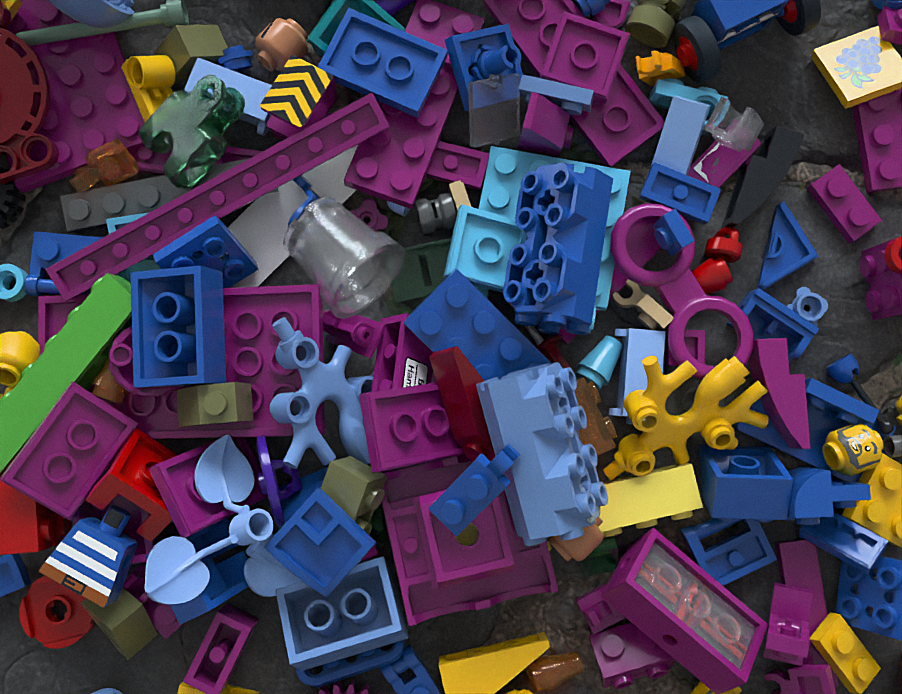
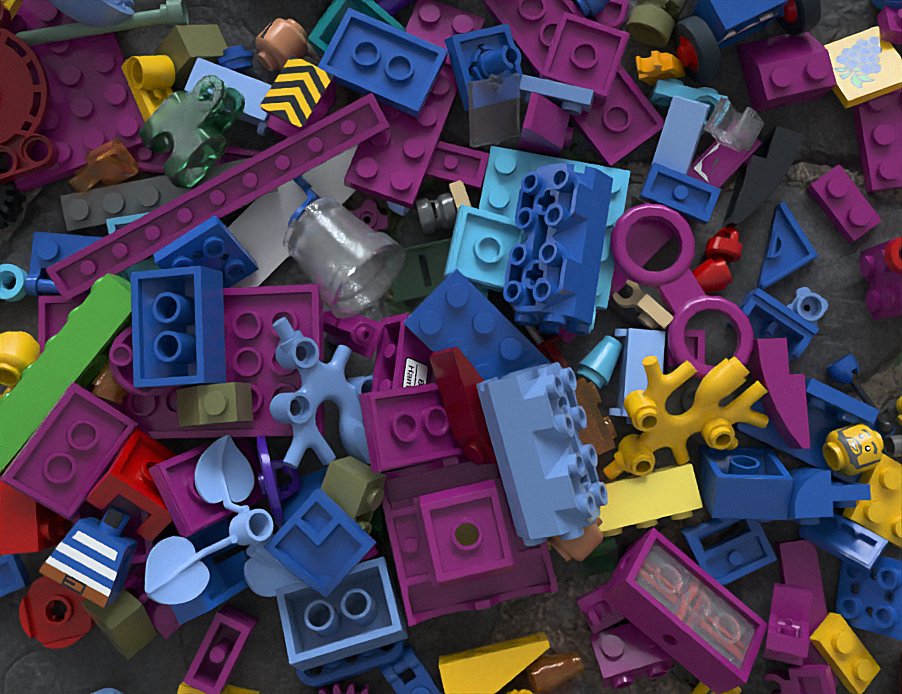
(474, 490): blue plate -> none
(672, 233): blue plate -> none
(785, 70): none -> magenta slope

